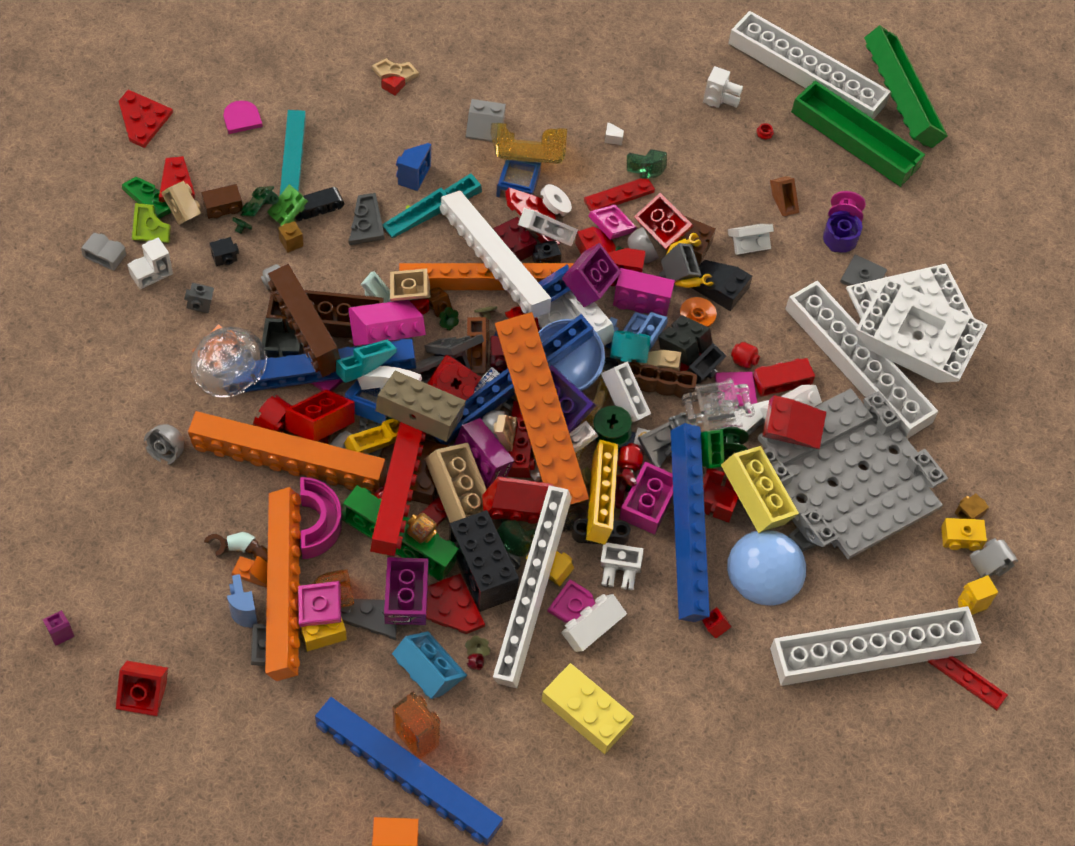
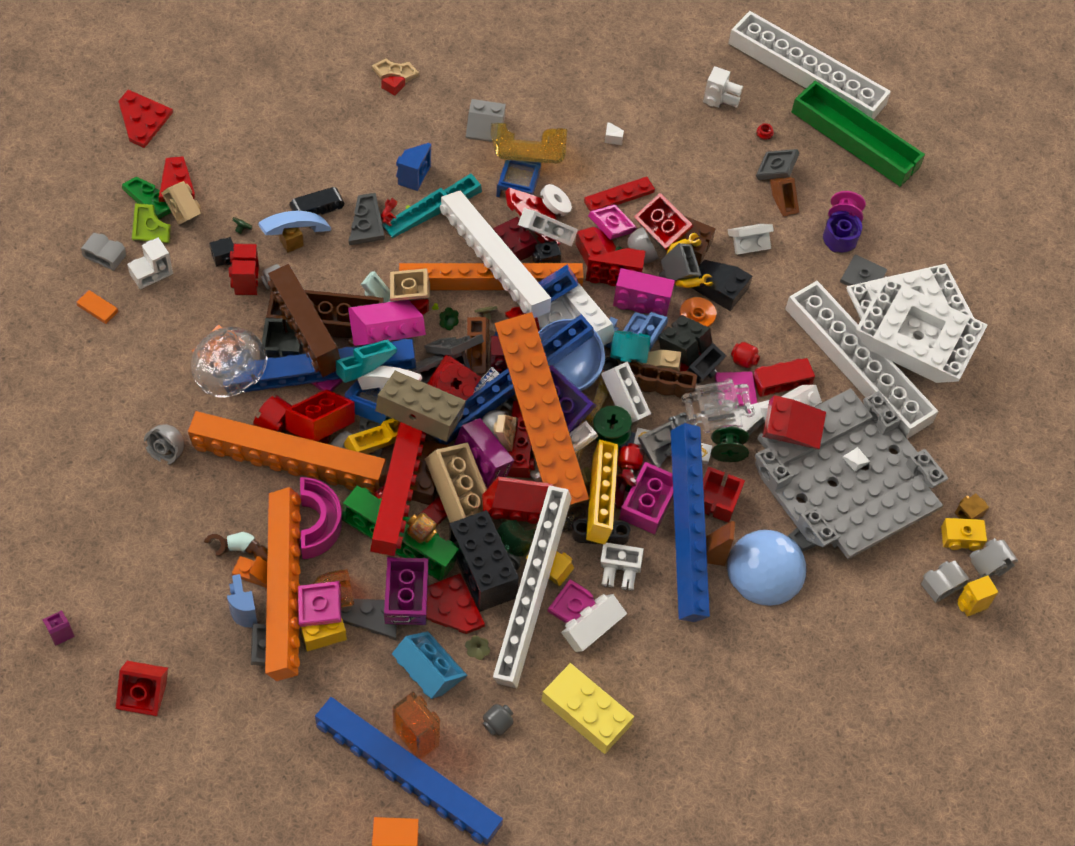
(97, 307): none -> orange tile
(199, 297): dark grey brick -> none
(222, 201): reddish brown brick -> none
(241, 117): dark pink tile -> none
(244, 269): none -> red piece
(261, 196): dark green hinge -> none
(276, 223): none -> light blue slope
(288, 206): bright green plate -> none
(293, 149): teal slope -> none
(386, 215): none -> red arm
(439, 300): reddish brown bracket -> none
(476, 661): dark red hinge -> none
(498, 719): none -> dark grey head
(591, 275): magenta brick -> none
(647, 166): clear green brick -> none
(712, 448): green torso -> none
(716, 623): red slope -> none
(719, 544): none -> dark orange slope
(759, 489): light yellow brick -> none
(777, 164): none -> dark grey plate
(856, 459): none -> white slope
(874, 645): white brick -> none
(905, 87): green piece -> none
(944, 581): none -> light grey brick
(970, 680): red tile -> none

